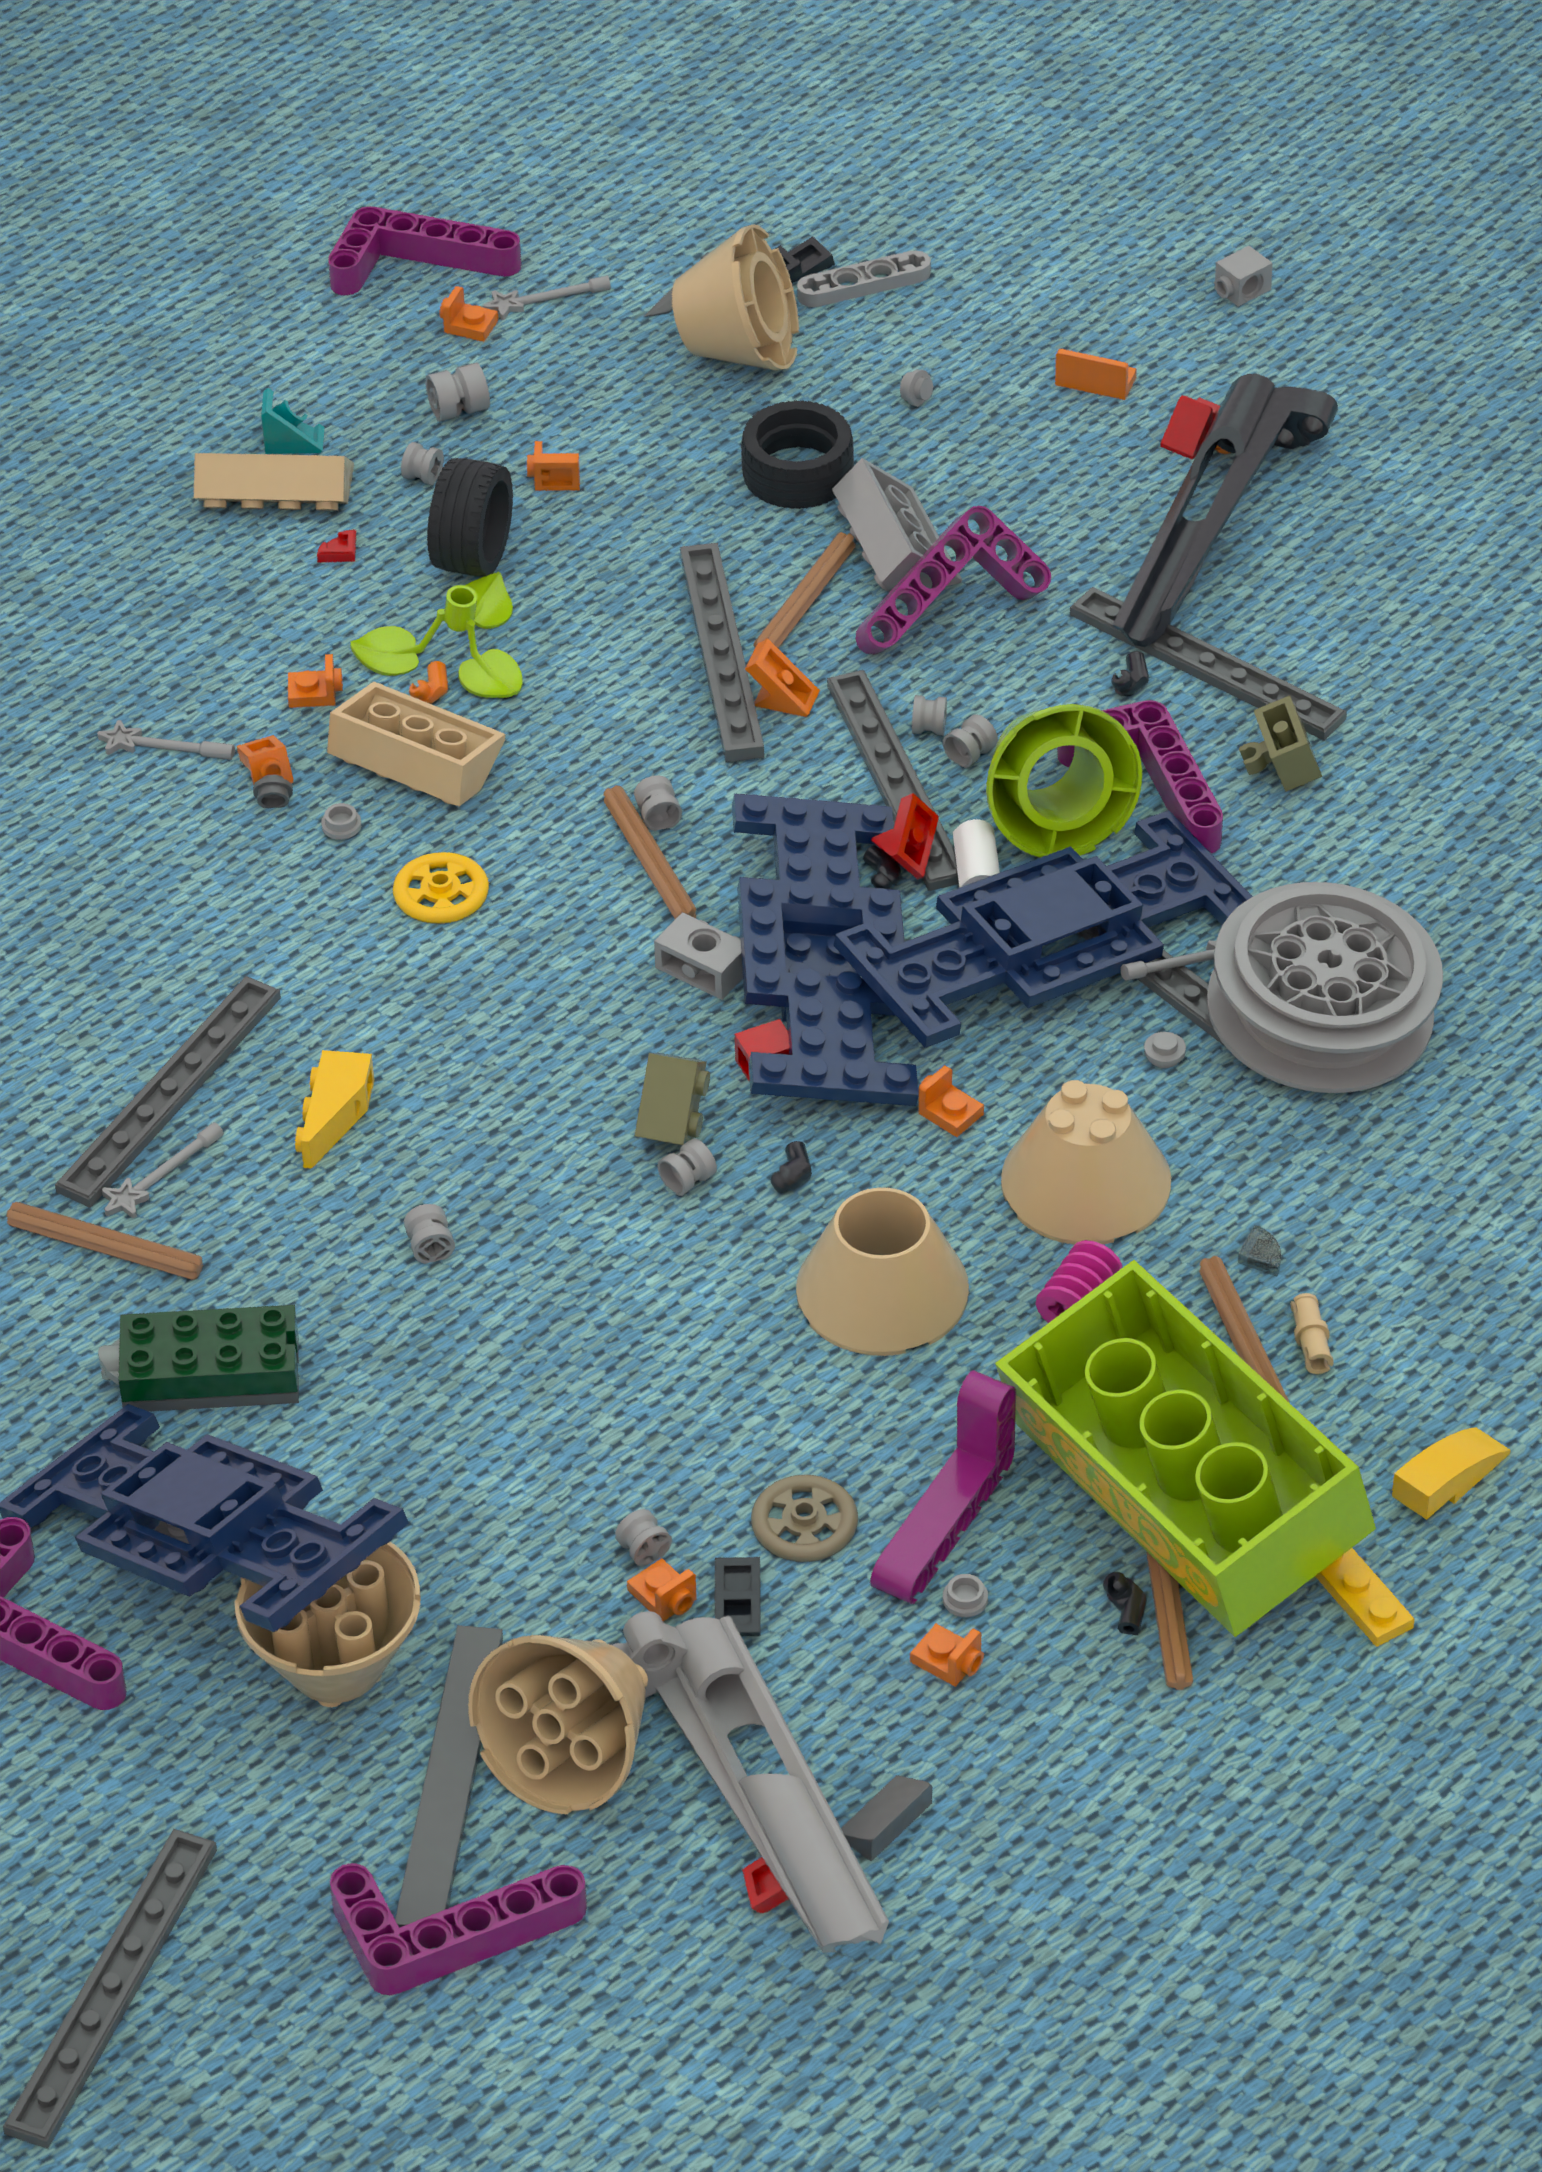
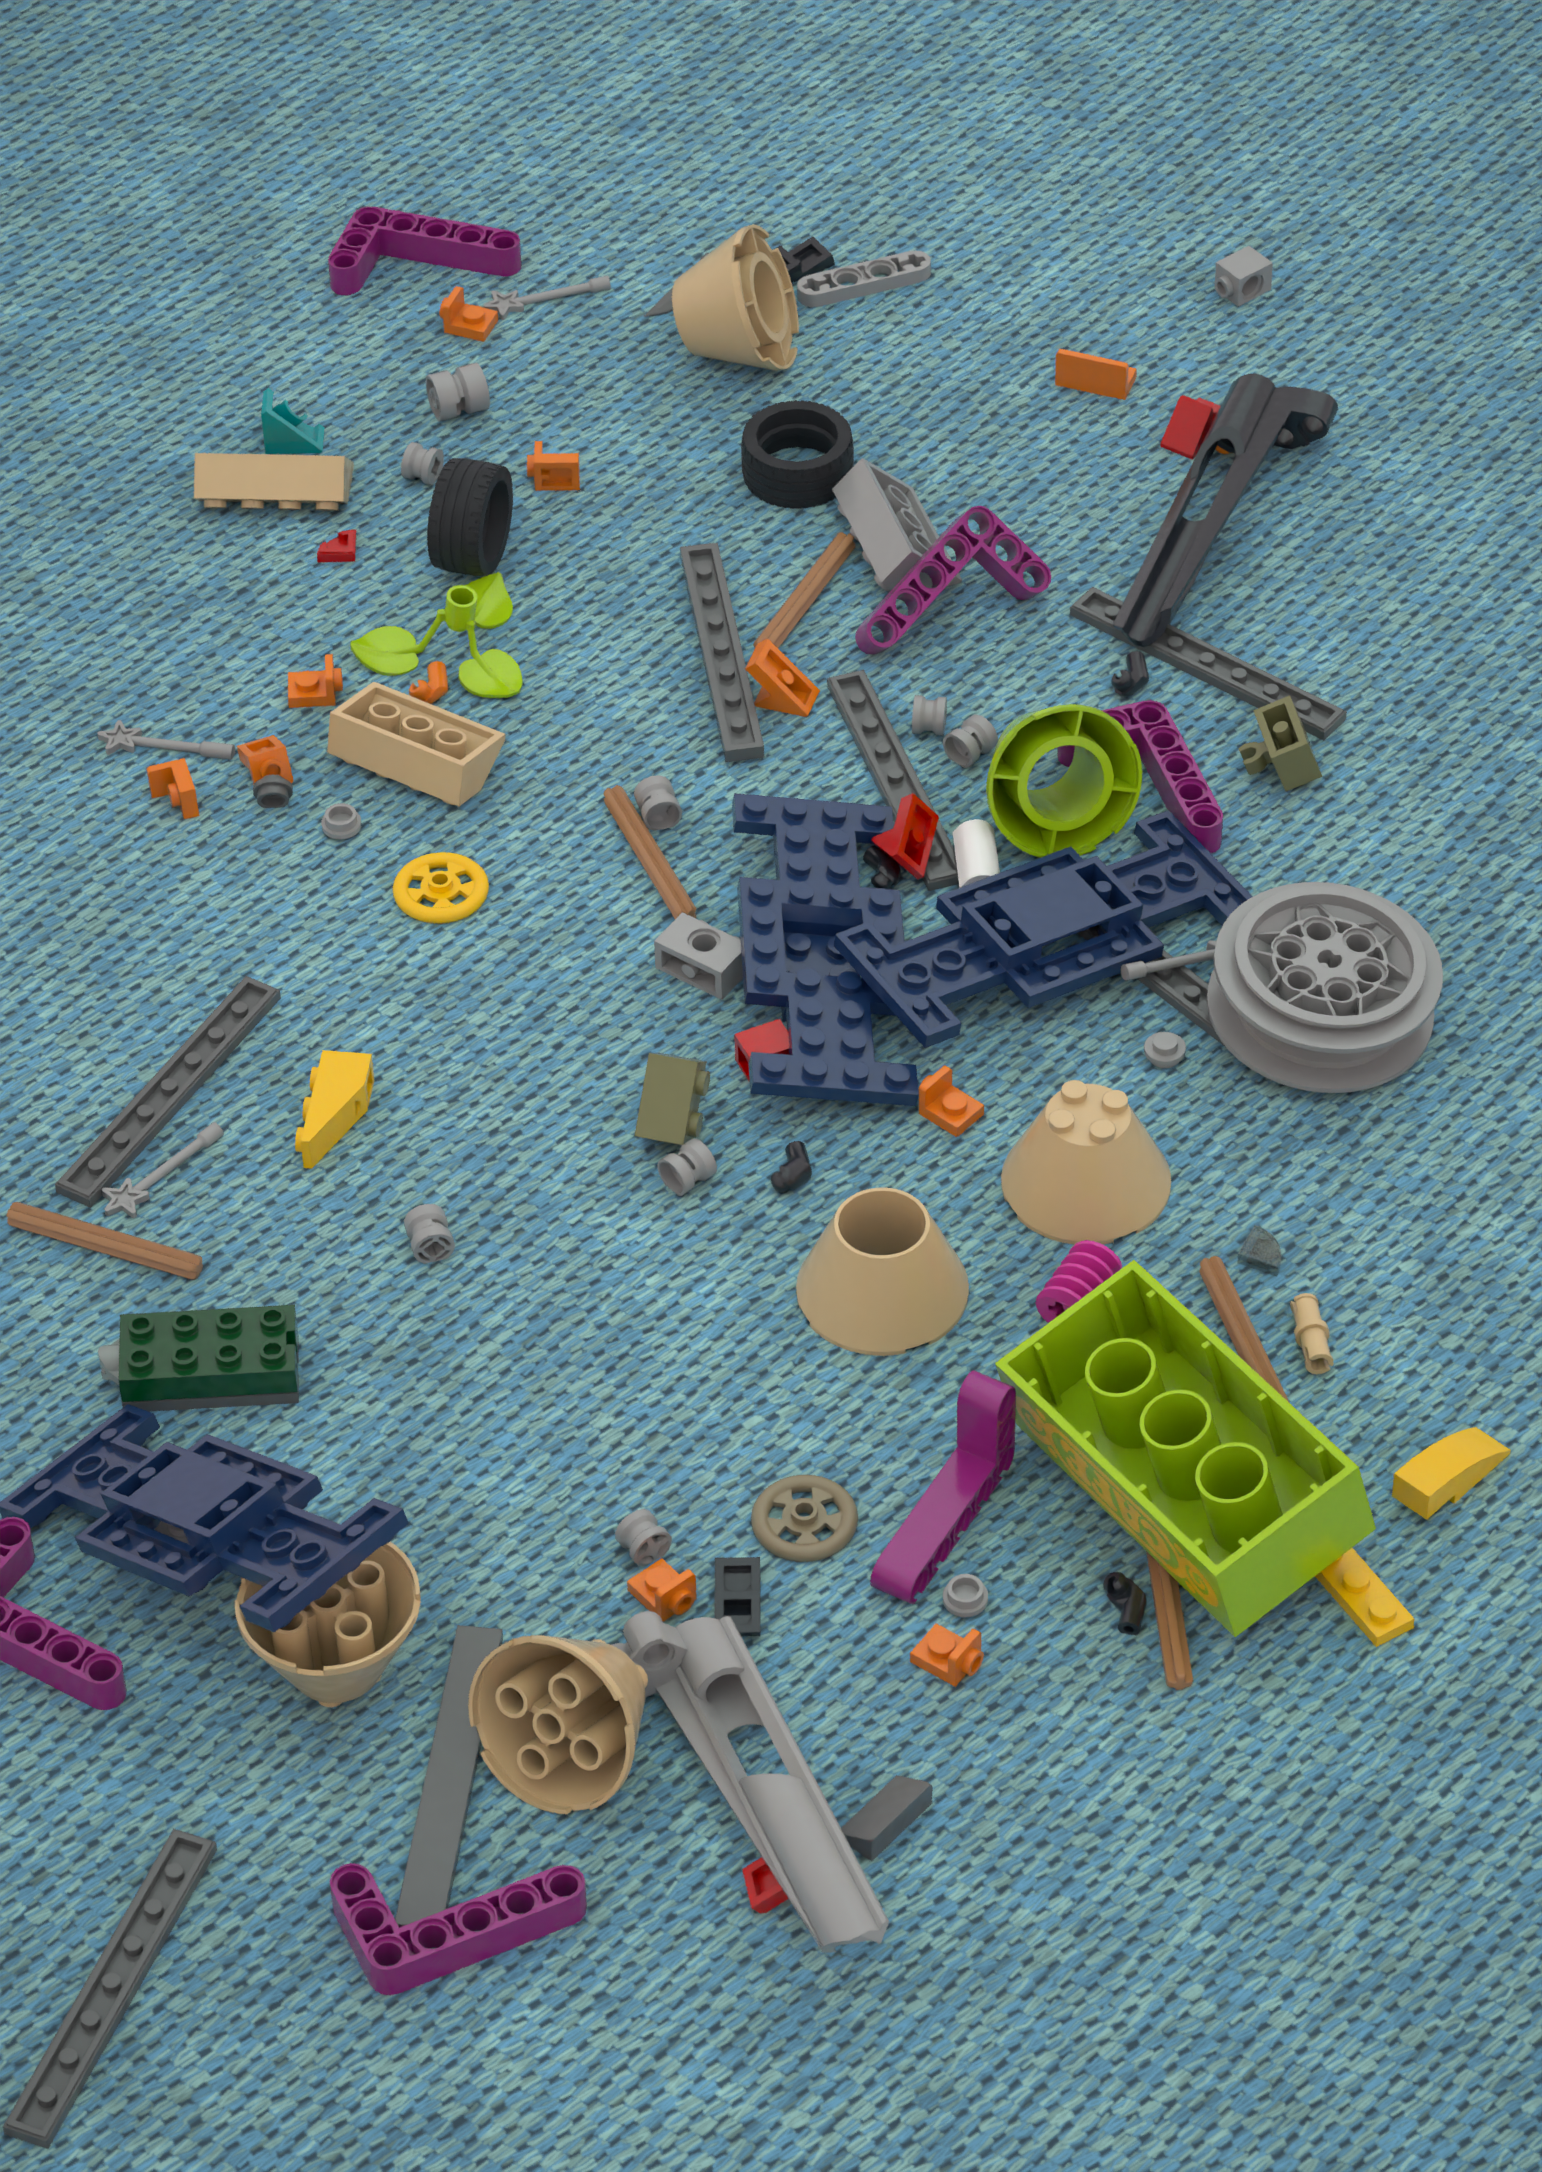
(174, 780): none -> orange bracket
(916, 387): light grey plate -> none

